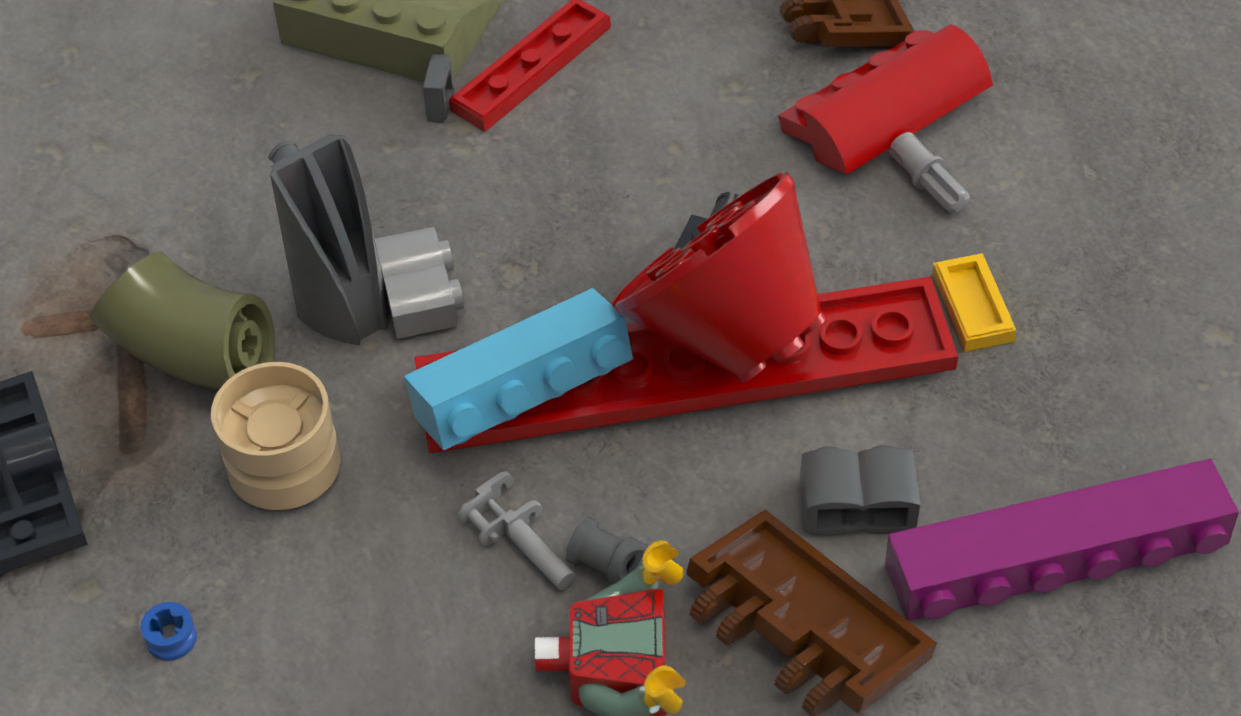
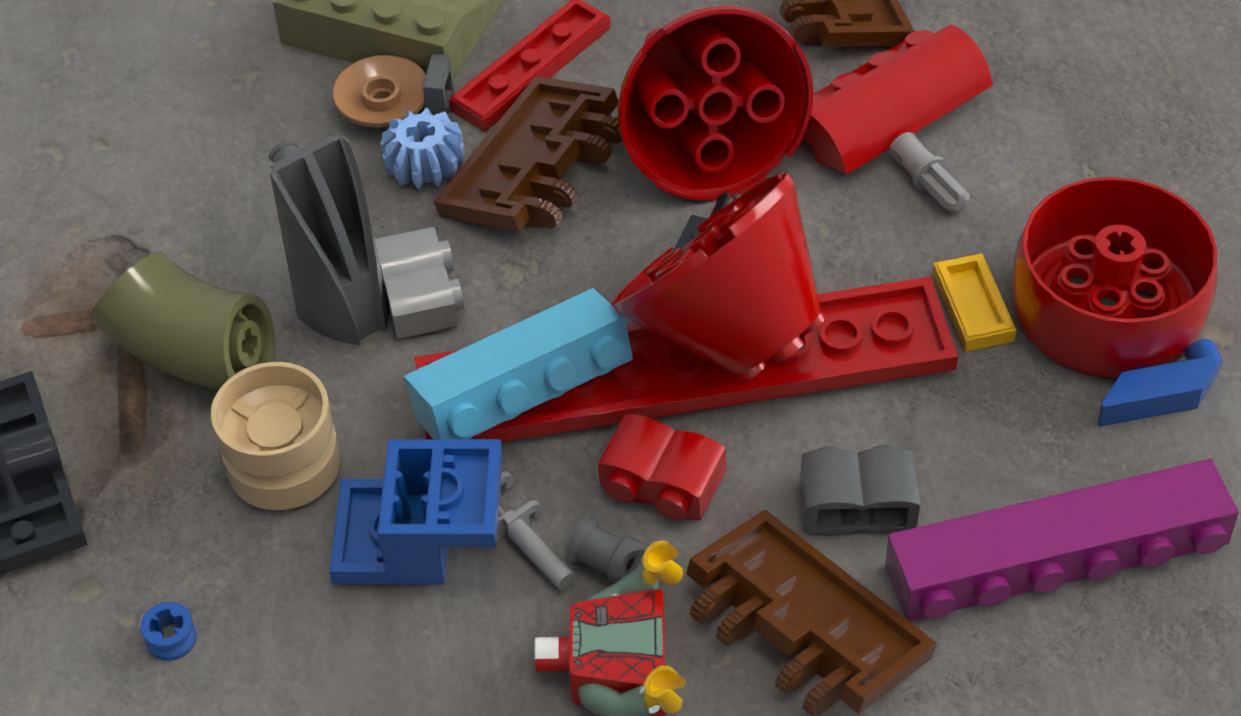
(379, 90): none -> medium nougat dish
(422, 148): none -> light blue gear
(429, 500): none -> blue bracket
(520, 163): none -> reddish brown hinge
(662, 467): none -> red brick
(715, 102): none -> red cone
(1120, 241): none -> red wheel
(1163, 387): none -> blue piece

